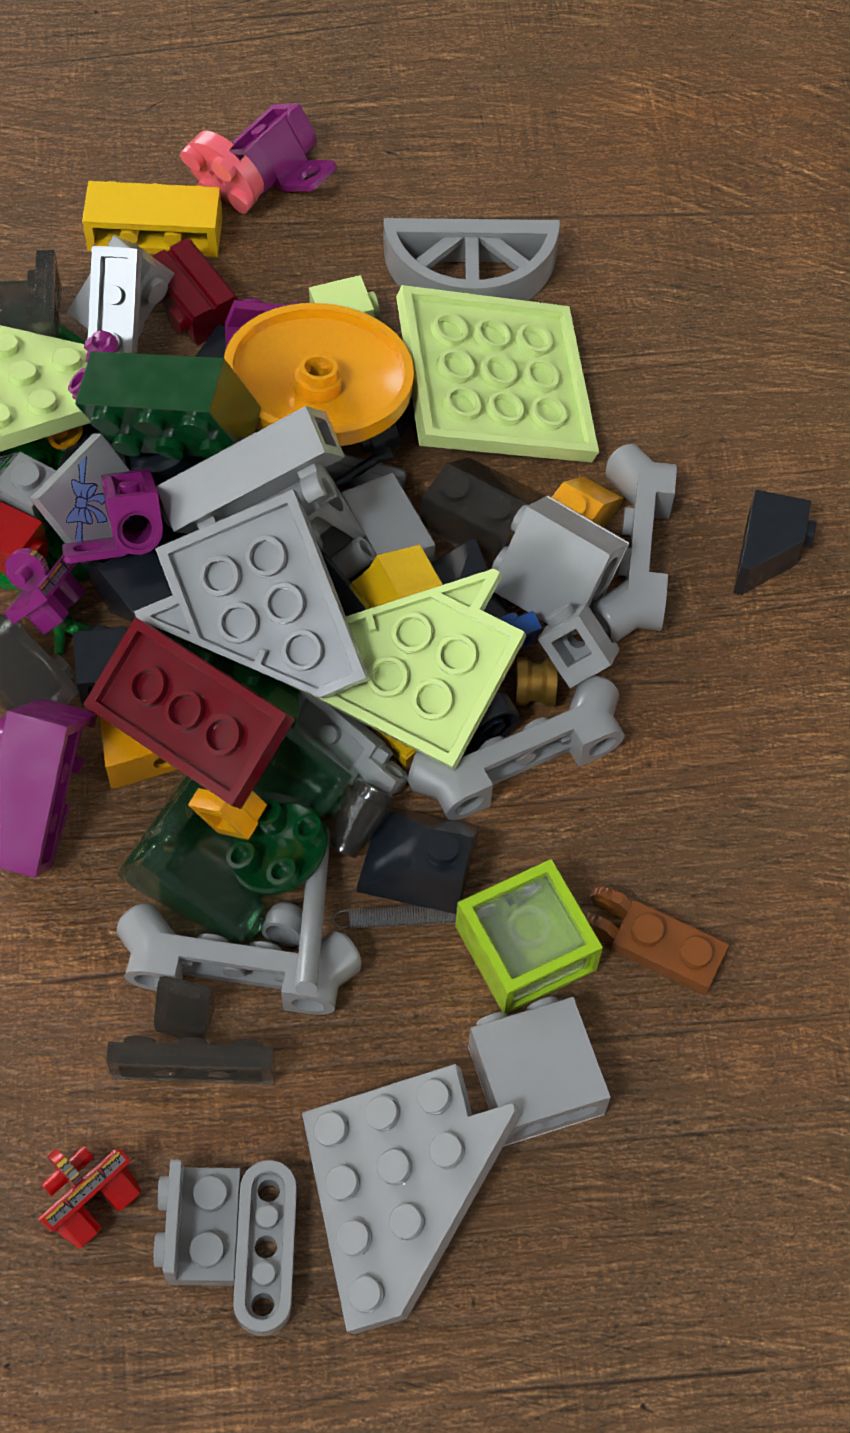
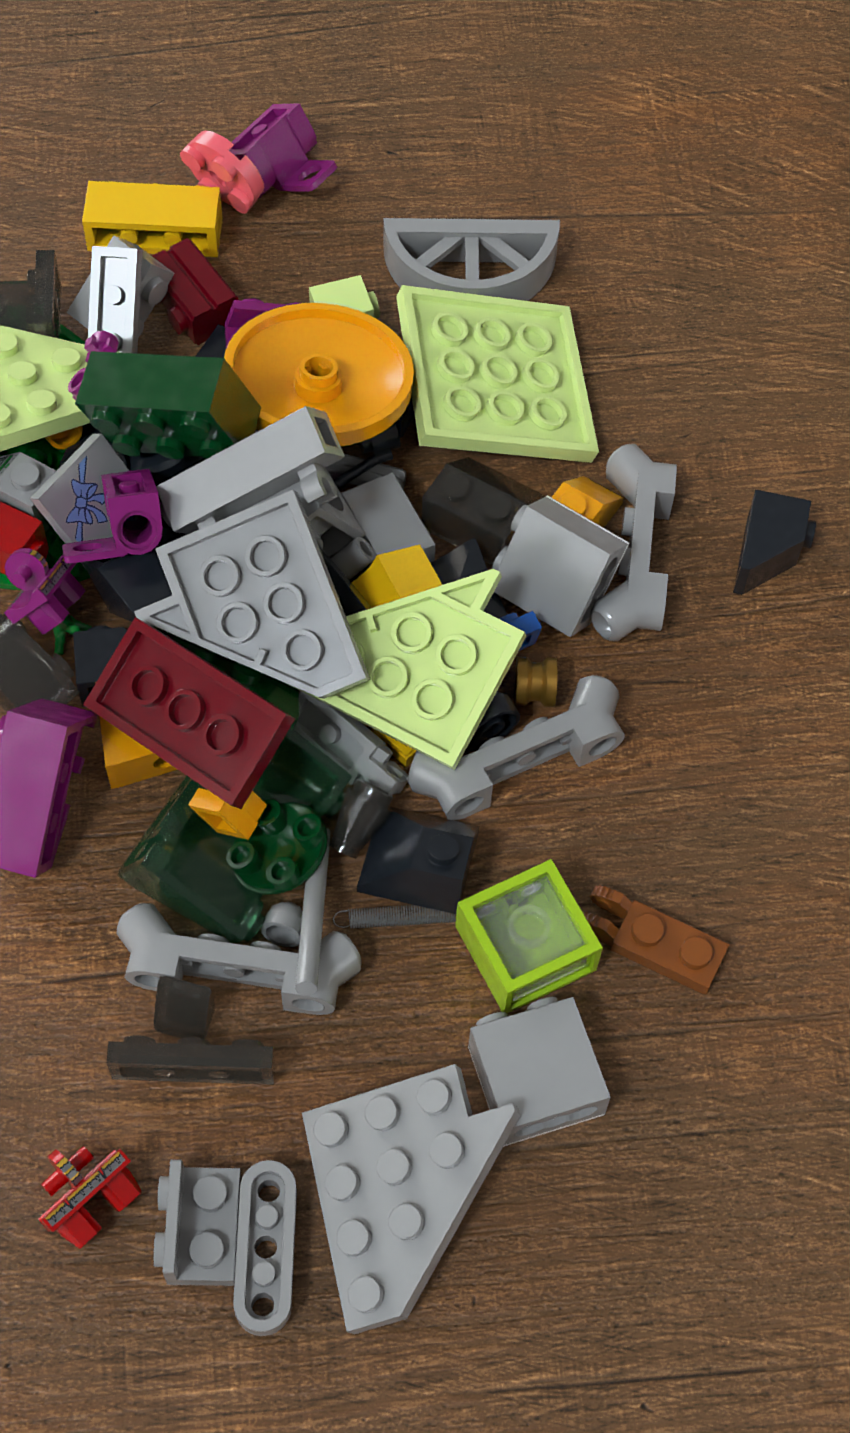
(576, 658): light grey brick -> none

